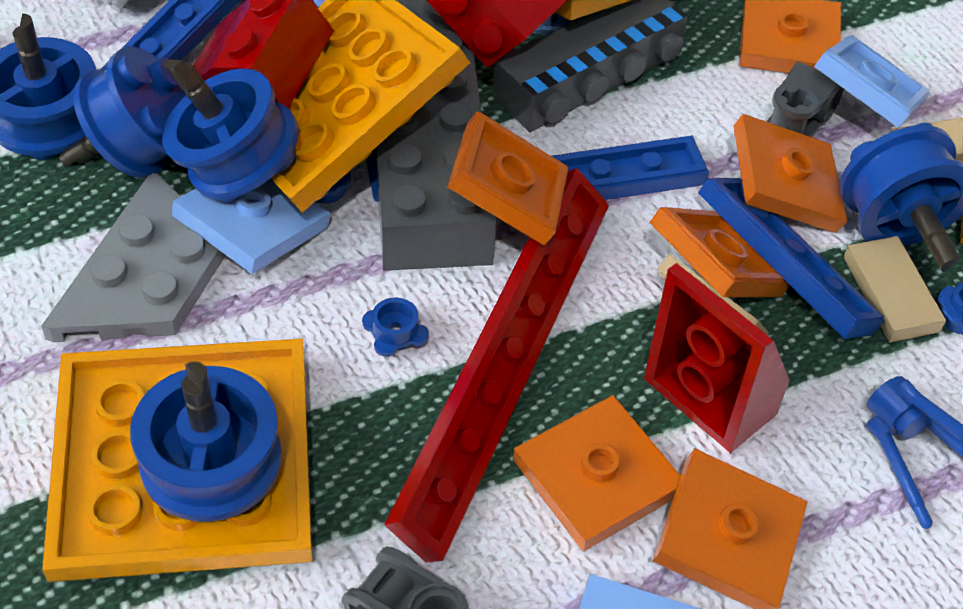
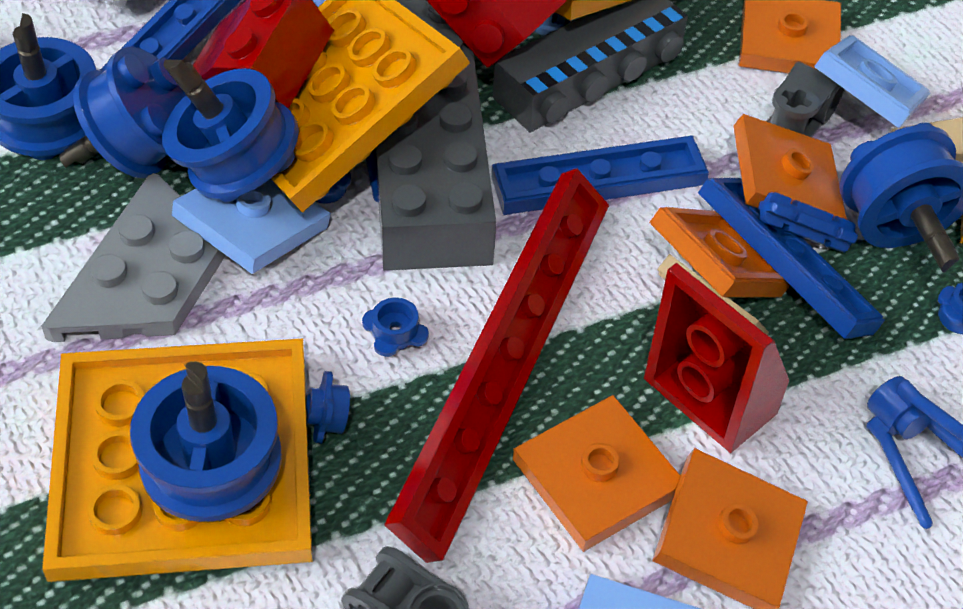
(327, 407): none -> blue plate
(509, 178): orange plate -> none
(807, 221): none -> blue axle
(894, 288): tan tile -> none

